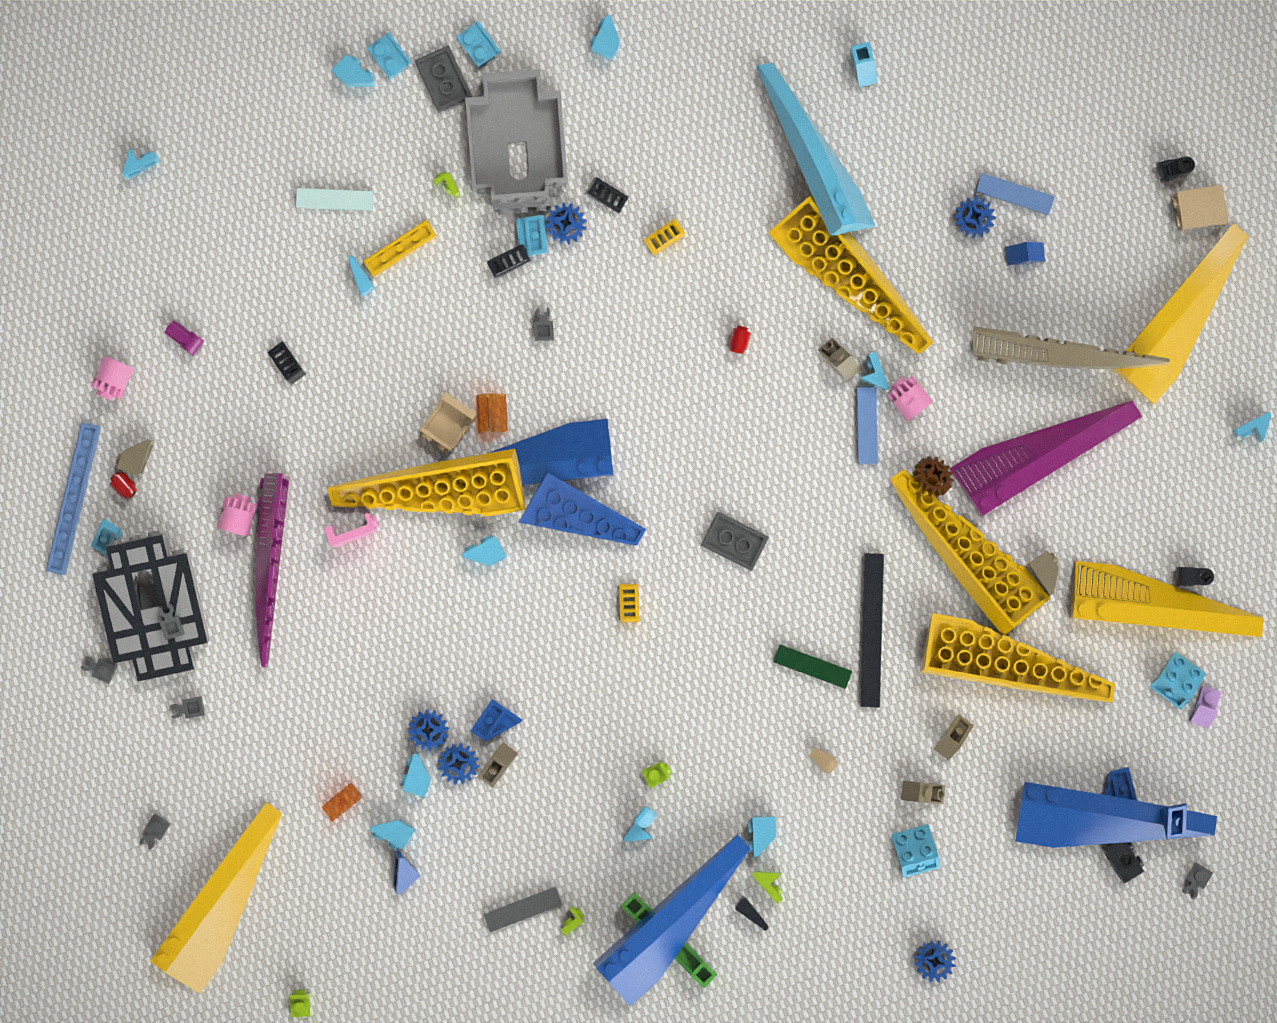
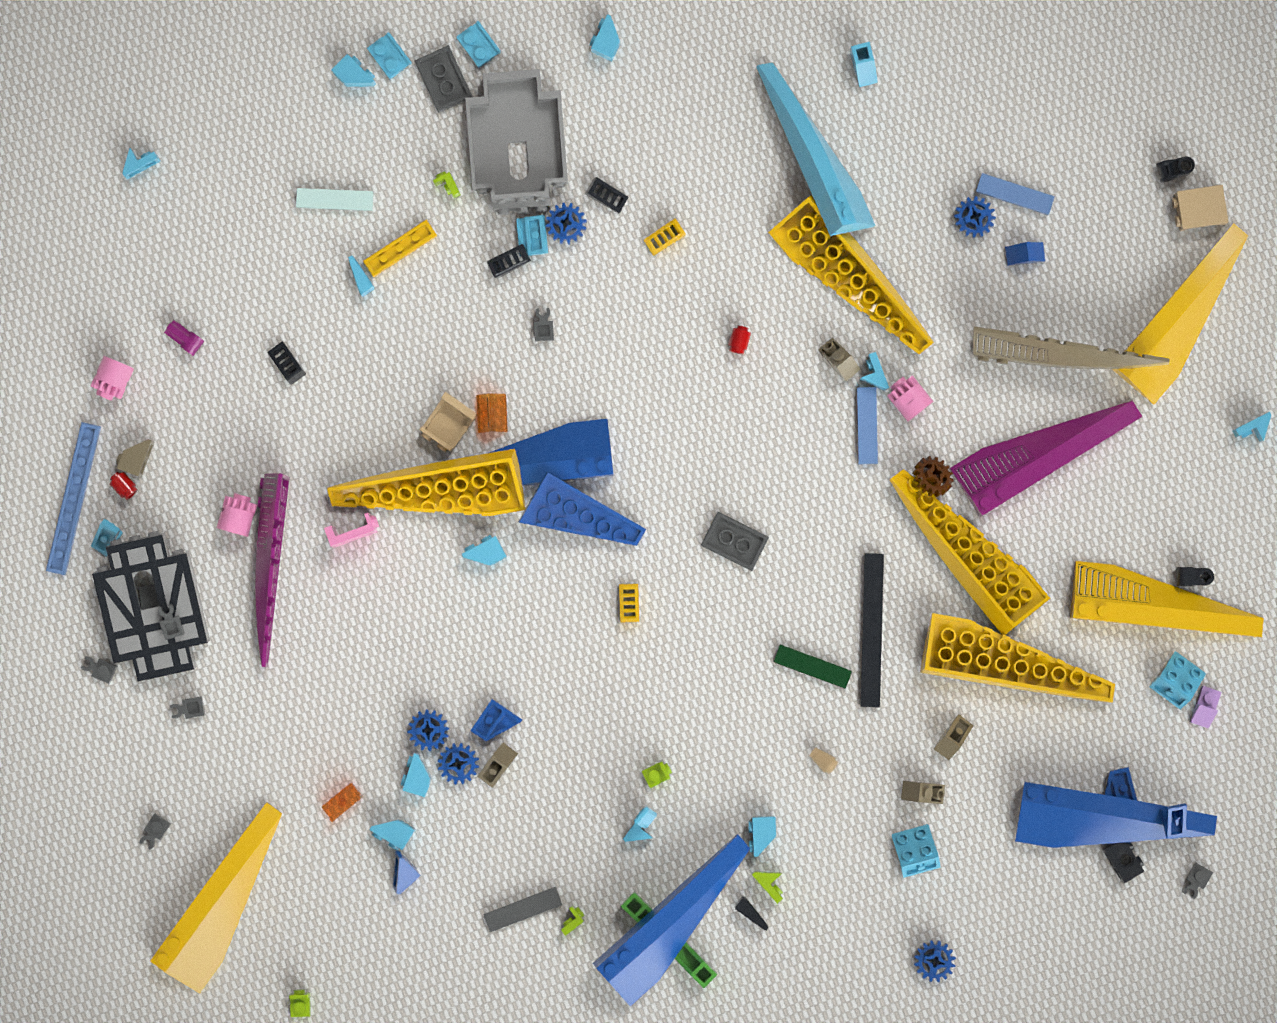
(1045, 571): dark tan slope -> none

